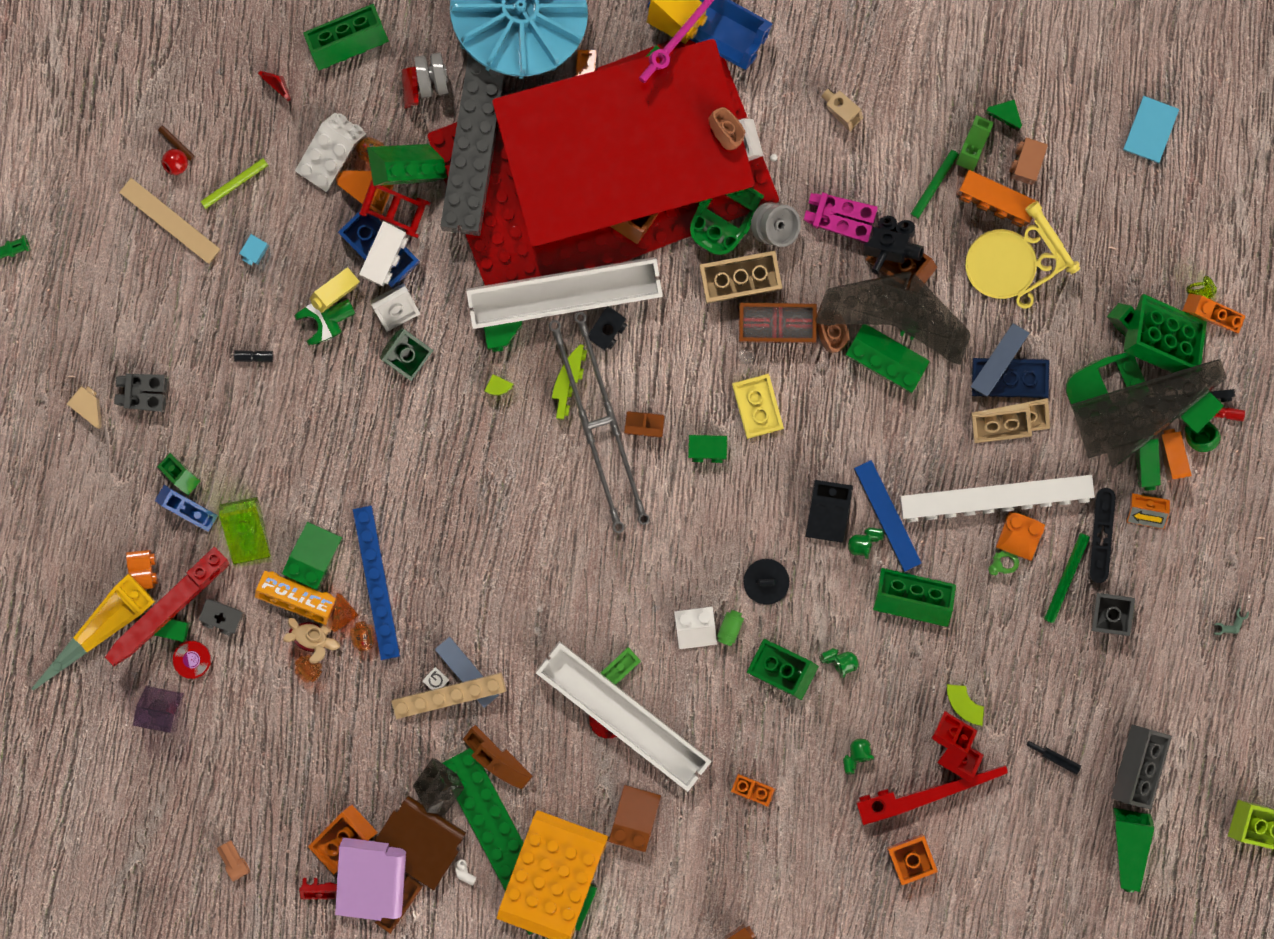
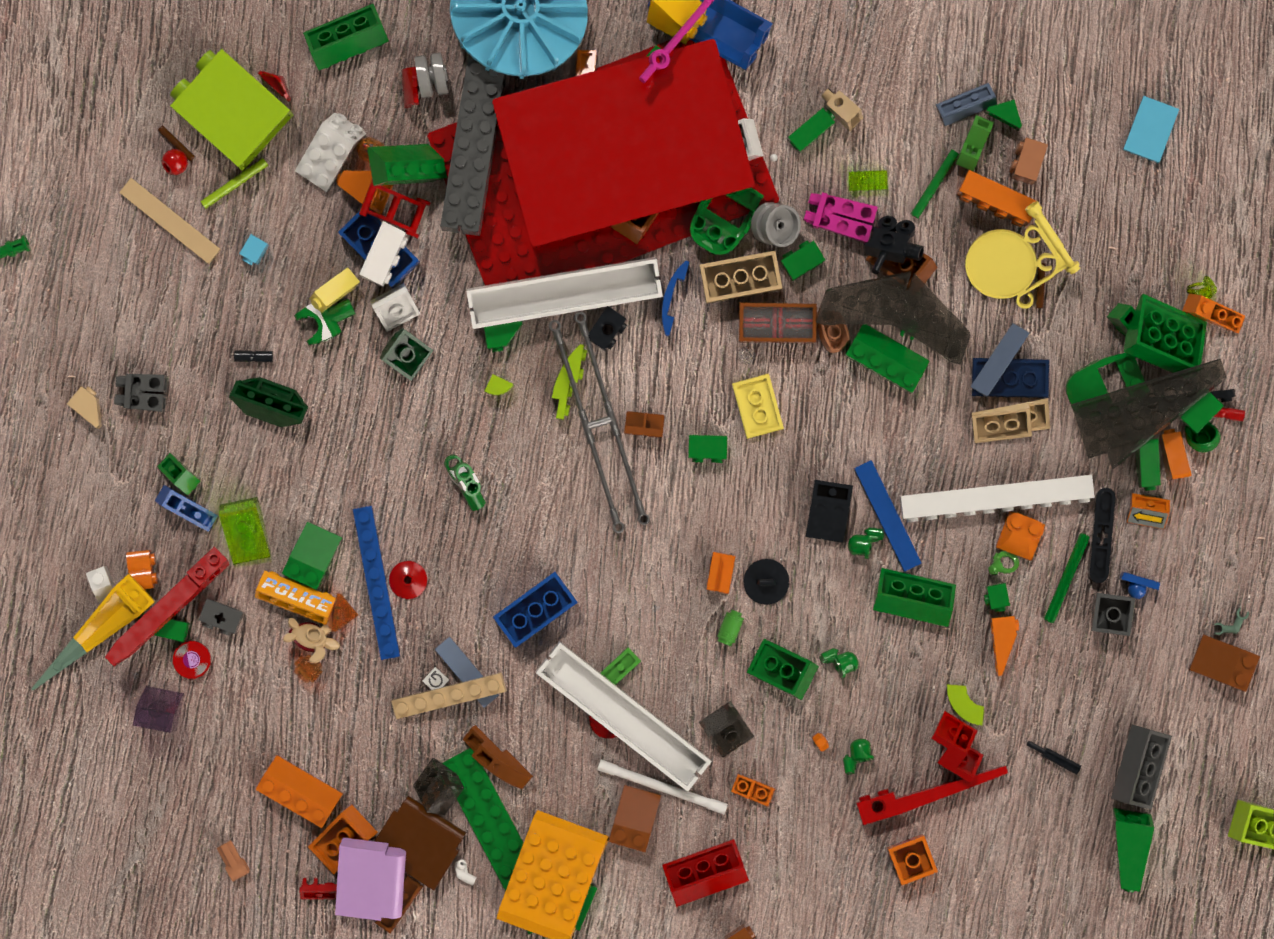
(100, 582): none -> white slope
(230, 108): none -> lime brick
(269, 401): none -> dark green wedge
(299, 791): none -> orange slope
(363, 636): clear orange head -> none
(418, 579): none -> red dish
(466, 480): none -> green connector
(535, 609): none -> blue brick
(680, 274): none -> blue slope
(695, 627): white slope -> none
(705, 873): none -> red slope
(711, 804): none -> white piece
(720, 572): none -> orange panel
(726, 128): nougat piece -> none
(726, 729): none -> clear smoke slope
(802, 260): none -> green brick
(811, 130): none -> green brick
(820, 741): none -> orange tile
(868, 180): none -> clear neon green plate
(966, 104): none -> sand blue slope
(997, 597): none -> green brick
(1003, 637): none -> orange slope
(1040, 289): none -> reddish brown piece
(1137, 587): none -> blue tile
(1224, 663): none -> dark orange slope

